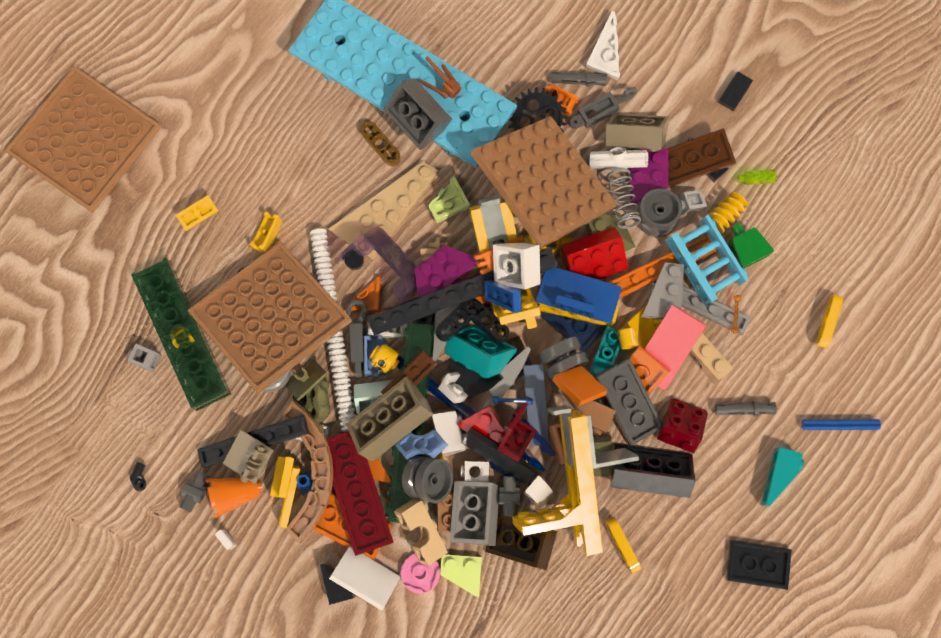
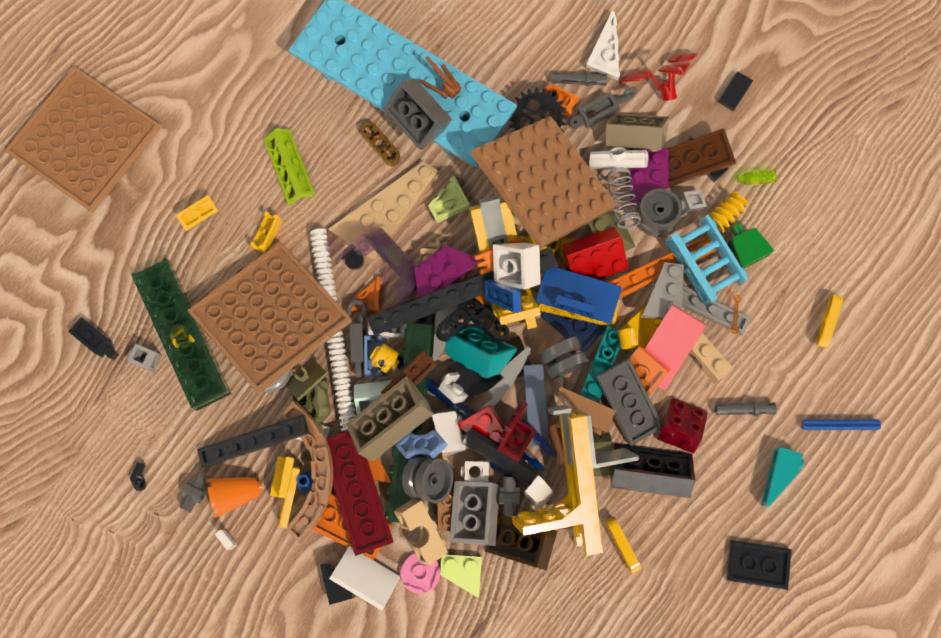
(93, 339): none -> black hinge
(248, 457): dark tan hinge -> none
(290, 162): none -> lime fence
(497, 399): blue hinge -> none
(579, 385): orange tile -> none
(667, 87): none -> red plant

